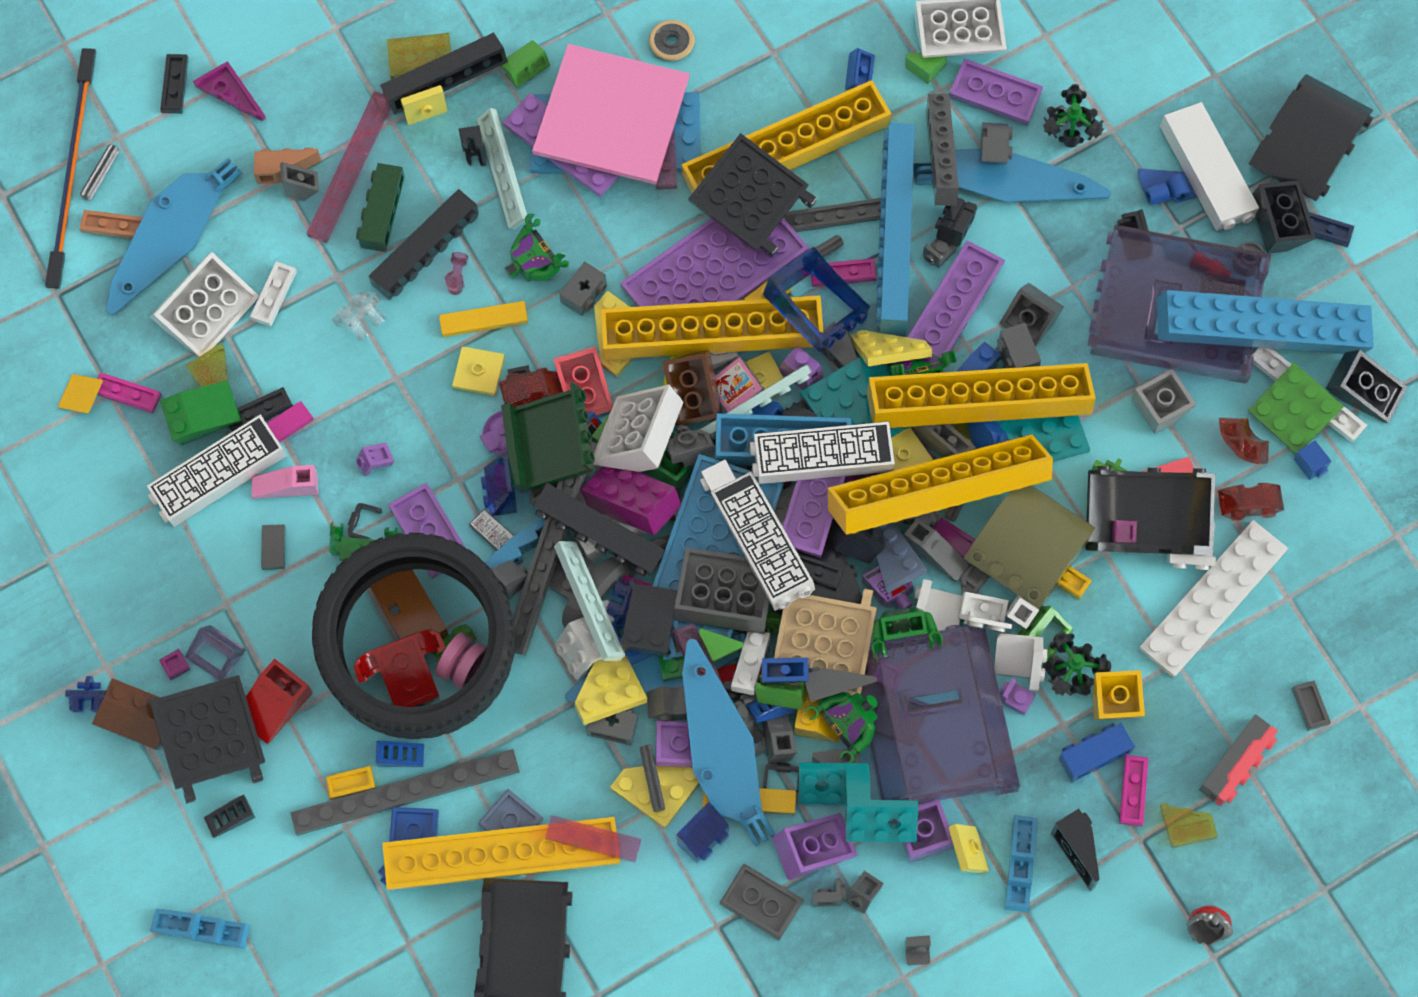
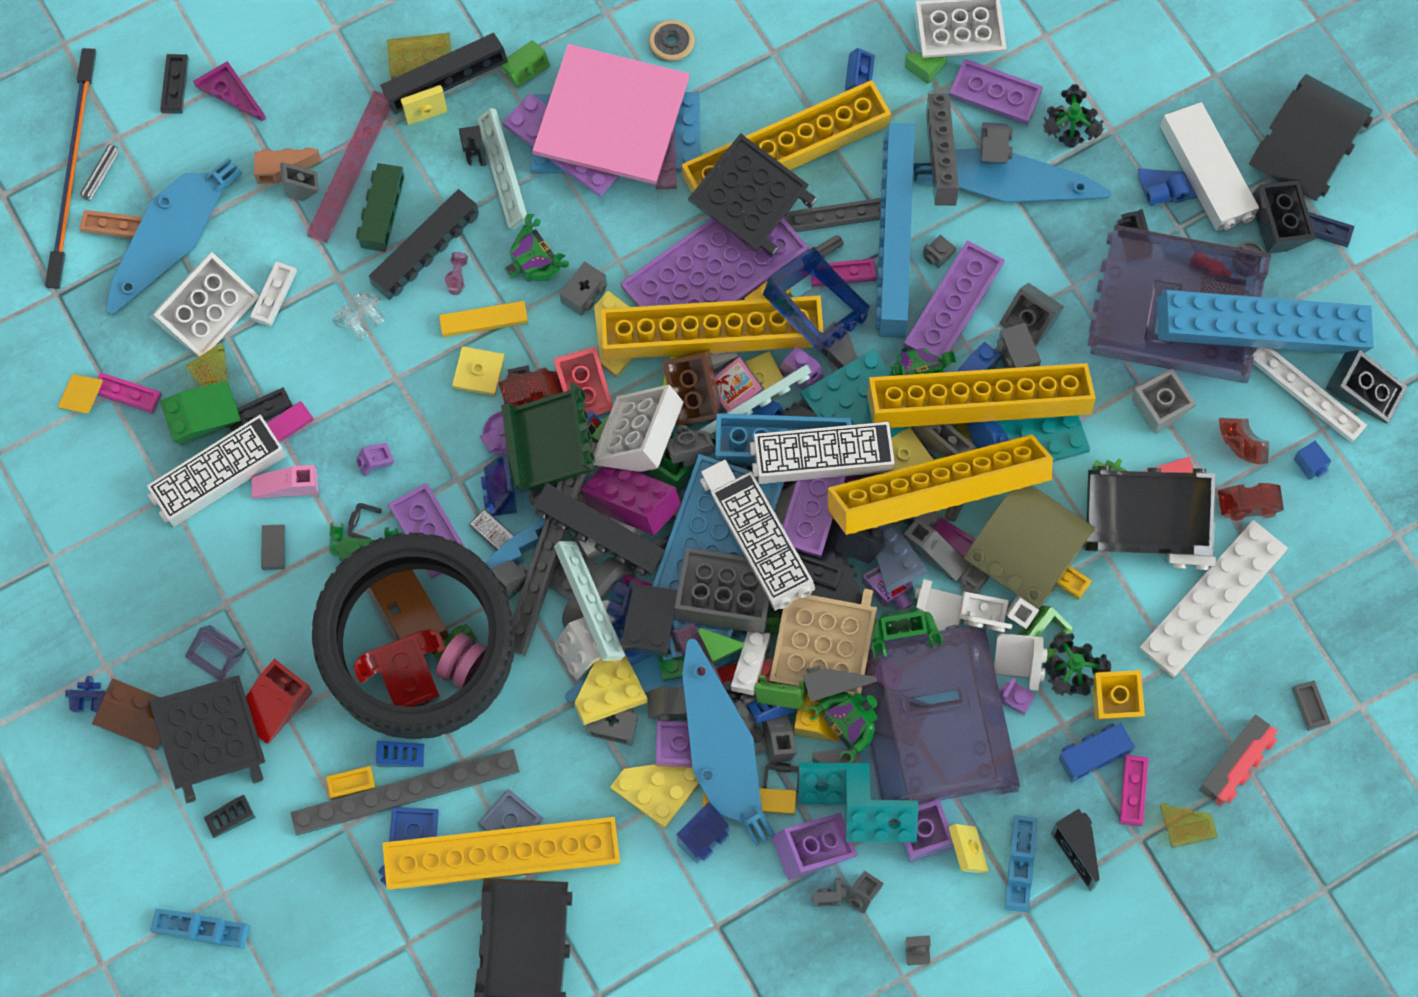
(174, 664): magenta tile -> none
(593, 839): clear pink tile -> none
(652, 778): dark grey axle -> none
(761, 901): dark grey tile -> none
(785, 670): blue slope -> none
(885, 348): light yellow plate -> none
(955, 222): black brick -> none
(1124, 531): magenta tile -> none
(1209, 925): flat silver hair -> none
(1295, 408): bright green plate -> none

